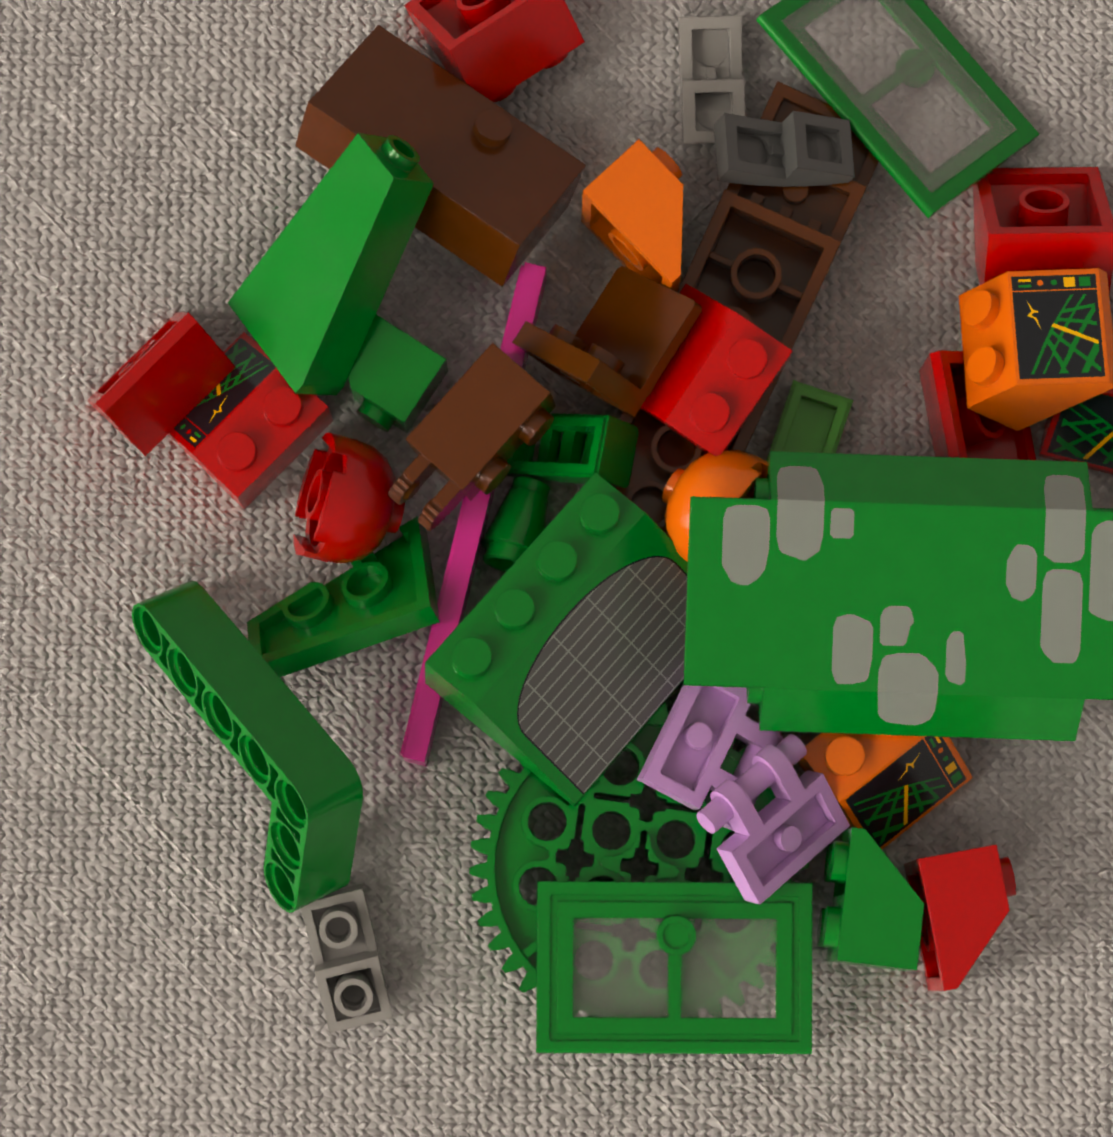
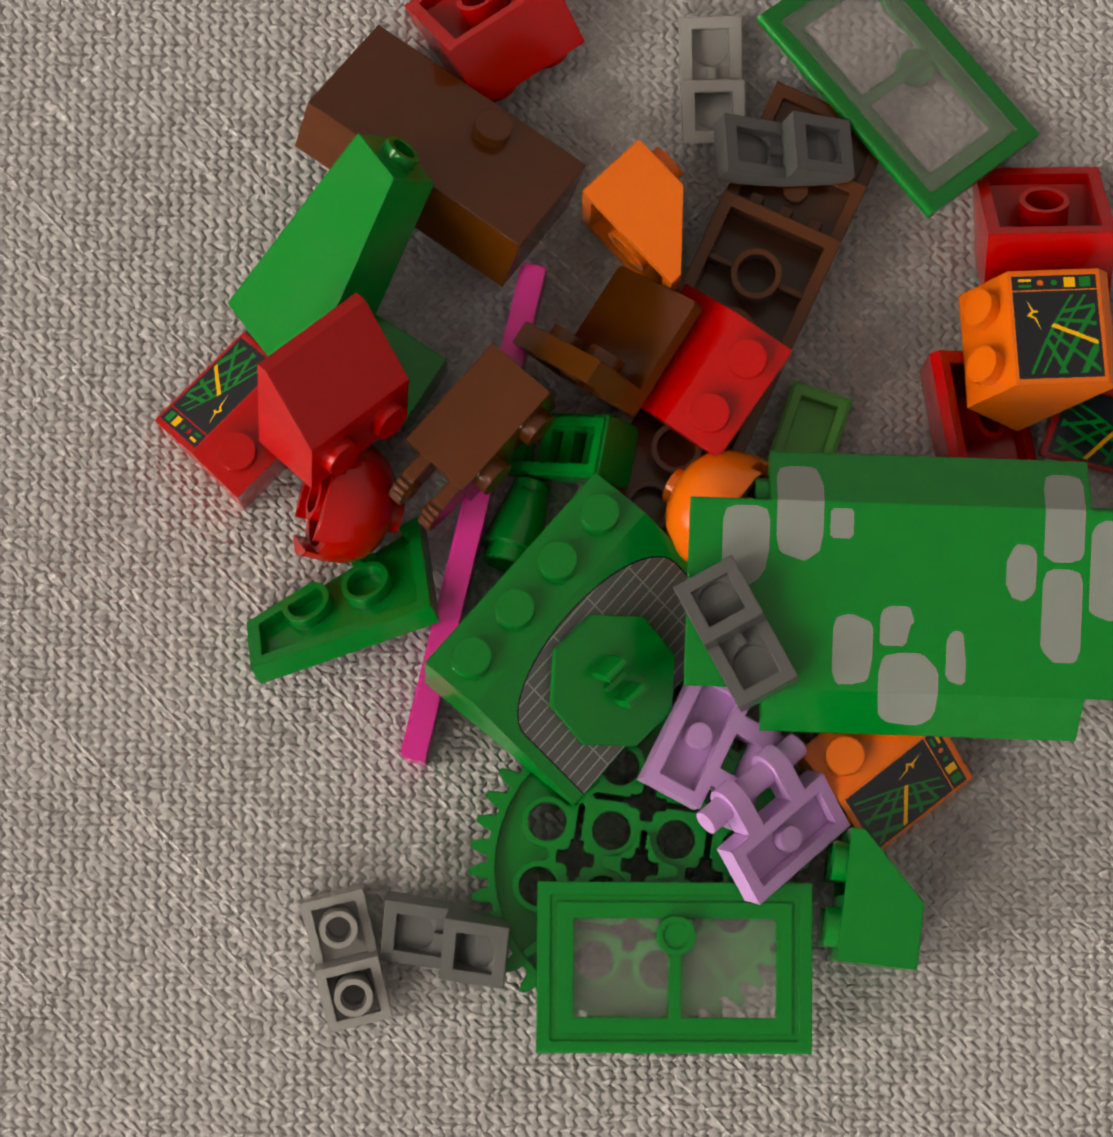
(162, 382): red slope -> none
(269, 734): green beam -> none
(331, 393): none -> red slope
(446, 937): none -> dark grey slope
(612, 680): none -> green piece
(736, 633): none -> dark grey slope
(962, 909): red slope -> none

